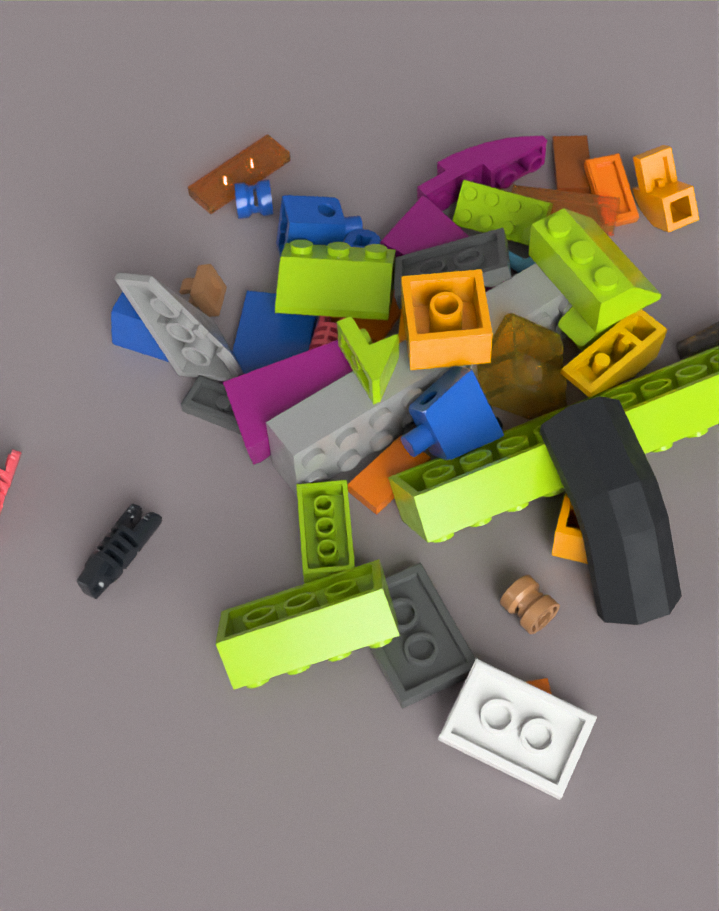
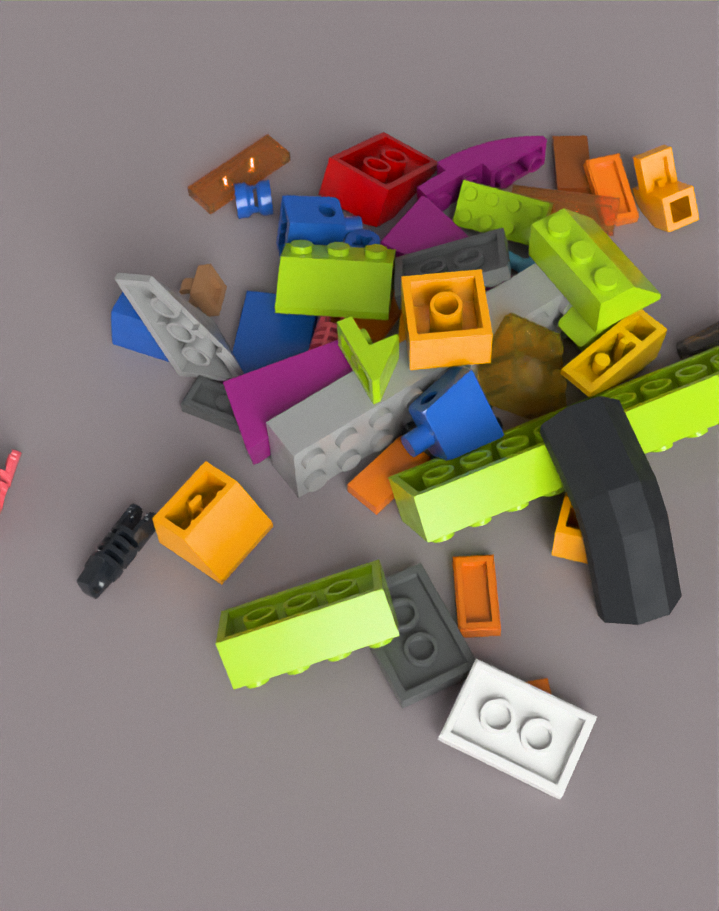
(211, 523): none -> light orange slope
(325, 529): lime piece -> none
(376, 177): none -> red slope
(476, 596): none -> orange tile
(531, 605): medium nougat wheel -> none

